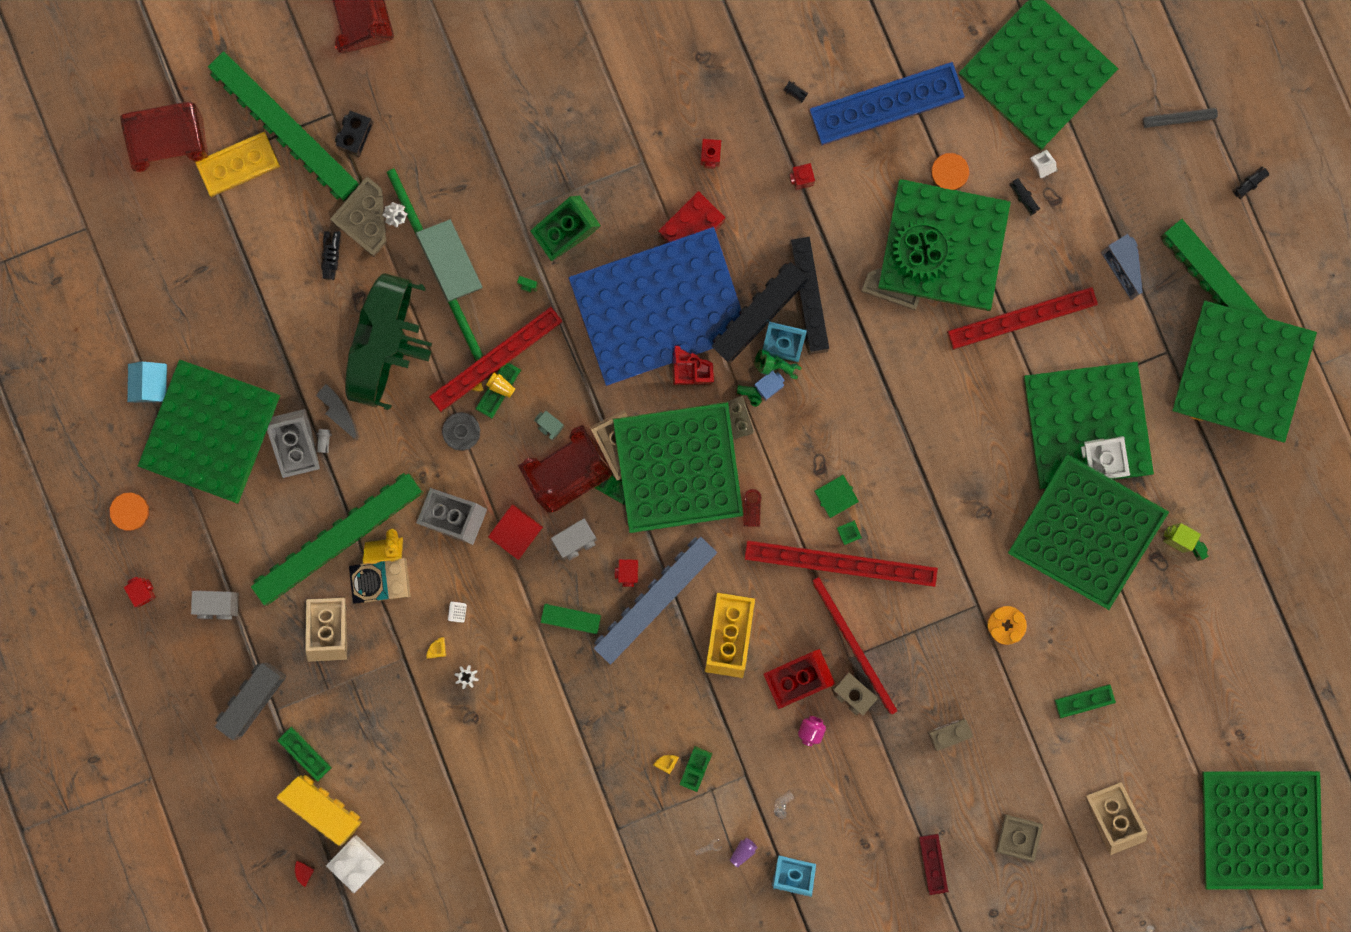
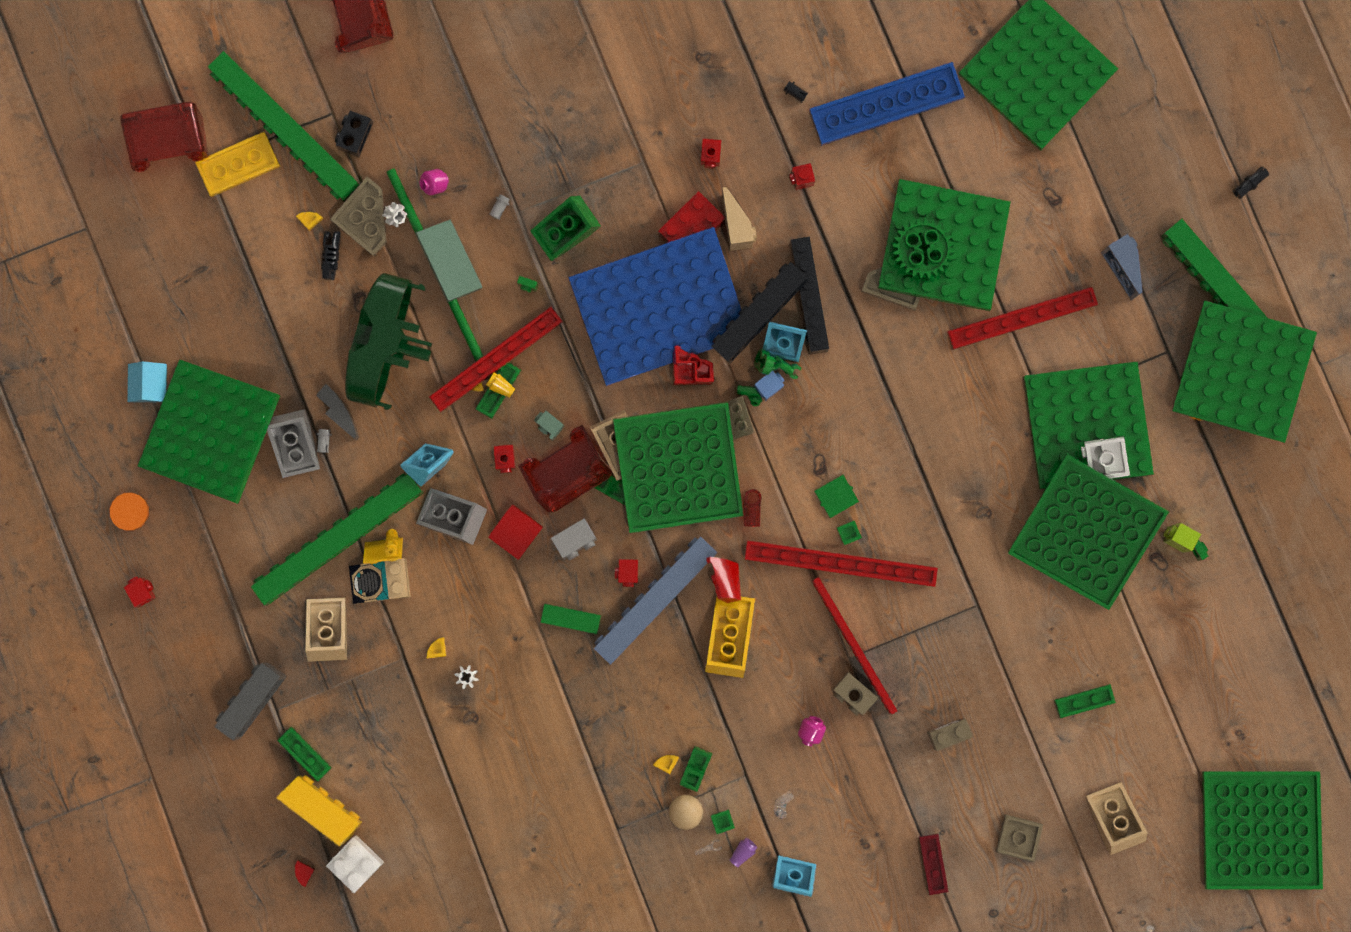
(217, 603): light grey brick -> none
(309, 219): none -> yellow tile
(426, 462): none -> medium azure slope
(434, 182): none -> dark pink head
(457, 612): white slope -> none
(461, 431): dark grey tile -> none
(499, 206): none -> light grey pin
(504, 458): none -> red brick
(685, 812): none -> tan piece
(722, 821): none -> green plate
(725, 579): none -> red slope
(738, 226): none -> tan slope
(799, 678): red slope -> none
(950, 171): orange tile -> none
(1015, 618): light orange plate -> none
(1024, 196): black pin -> none
(1044, 164): white slope -> none
(1181, 117): dark grey axle -> none

